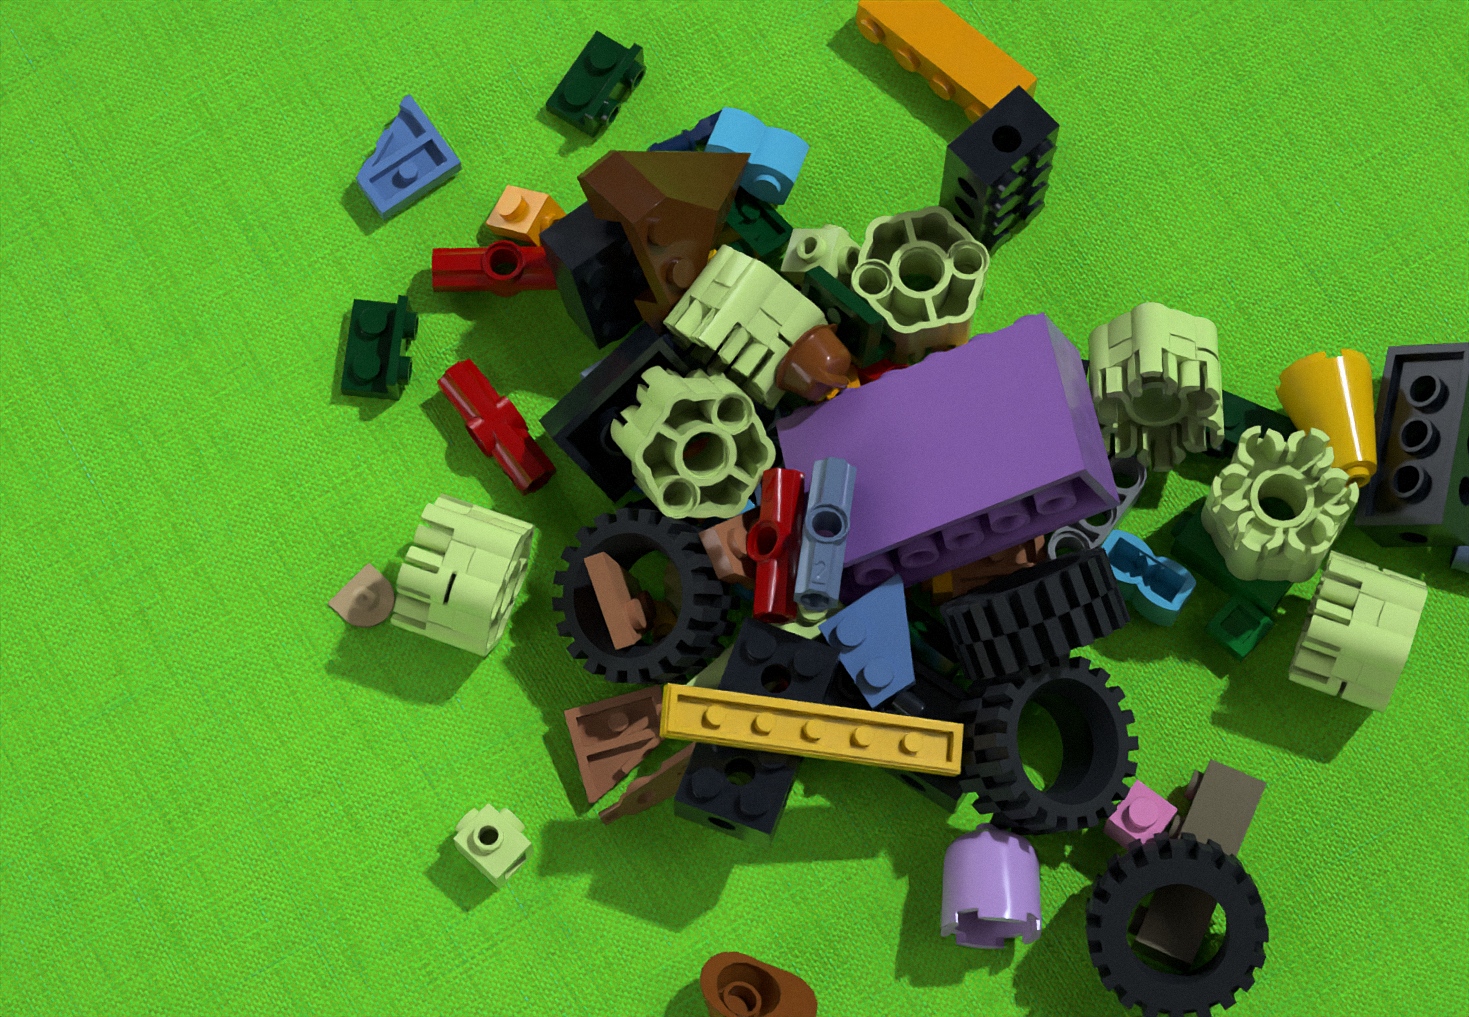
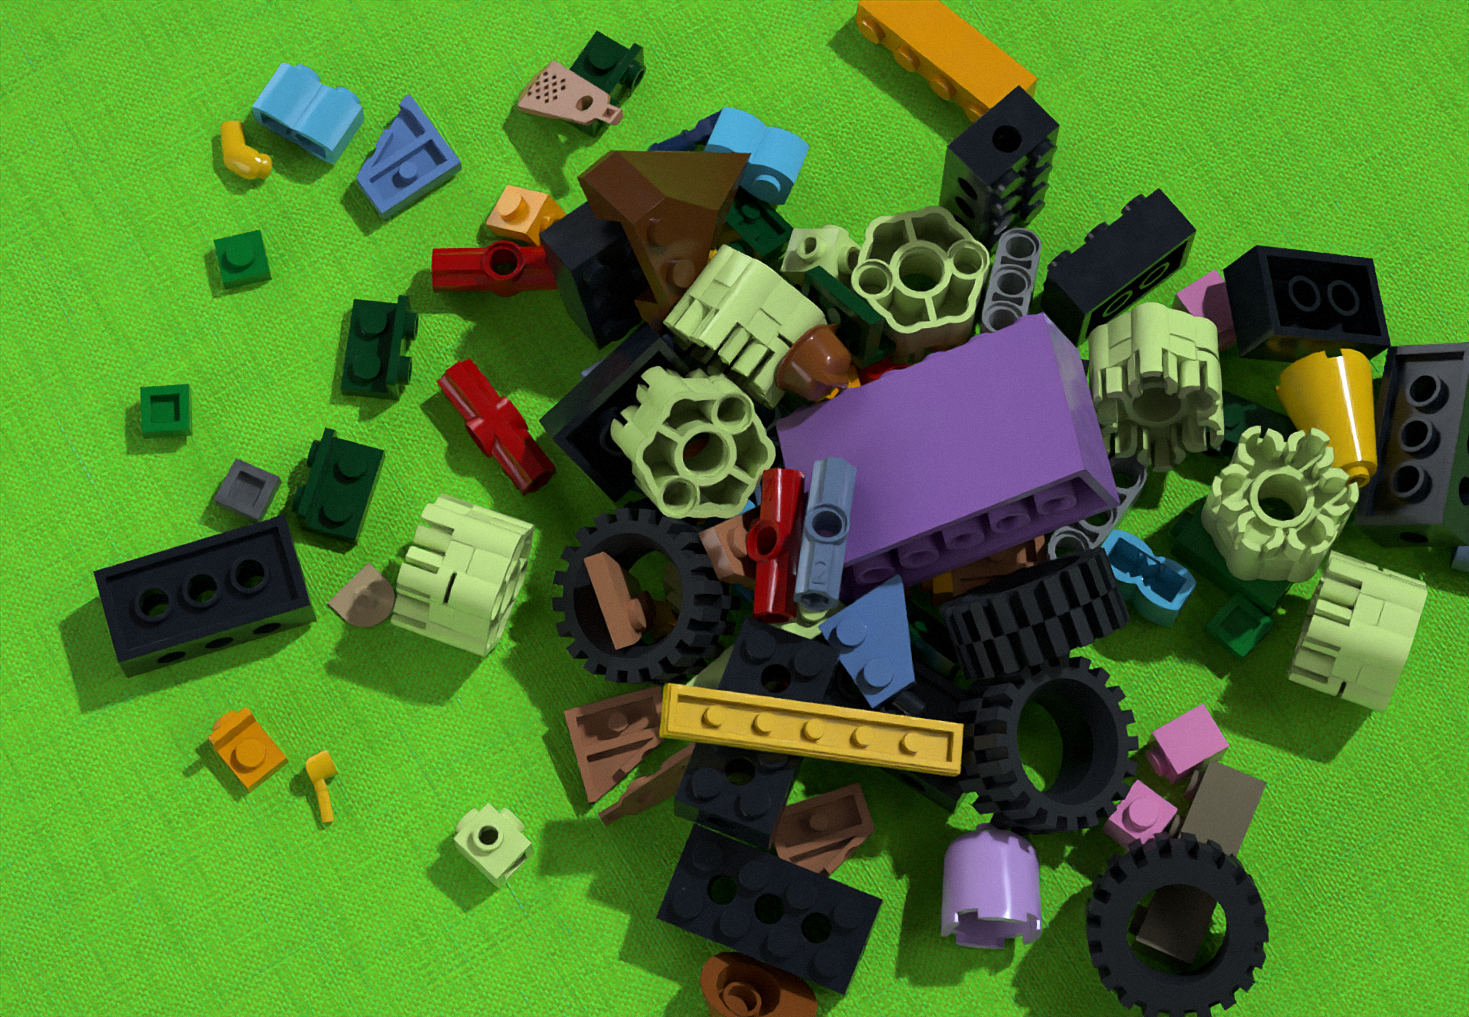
(166, 411): none -> green plate
(183, 573): none -> black brick
(240, 157): none -> yellow arm
(242, 259): none -> green plate
(246, 748): none -> light orange bracket
(247, 491): none -> flat silver plate
(308, 112): none -> medium azure brick
(319, 769): none -> yellow hand
(338, 487): none -> dark green bracket
(565, 96): none -> nougat piece
(760, 875): none -> black brick
(824, 829): none -> nougat wing
(1011, 279): none -> light grey beam
(1116, 265): none -> black brick
(1185, 745): none -> bright pink brick
(1209, 300): none -> bright pink brick
(1304, 304): none -> black brick

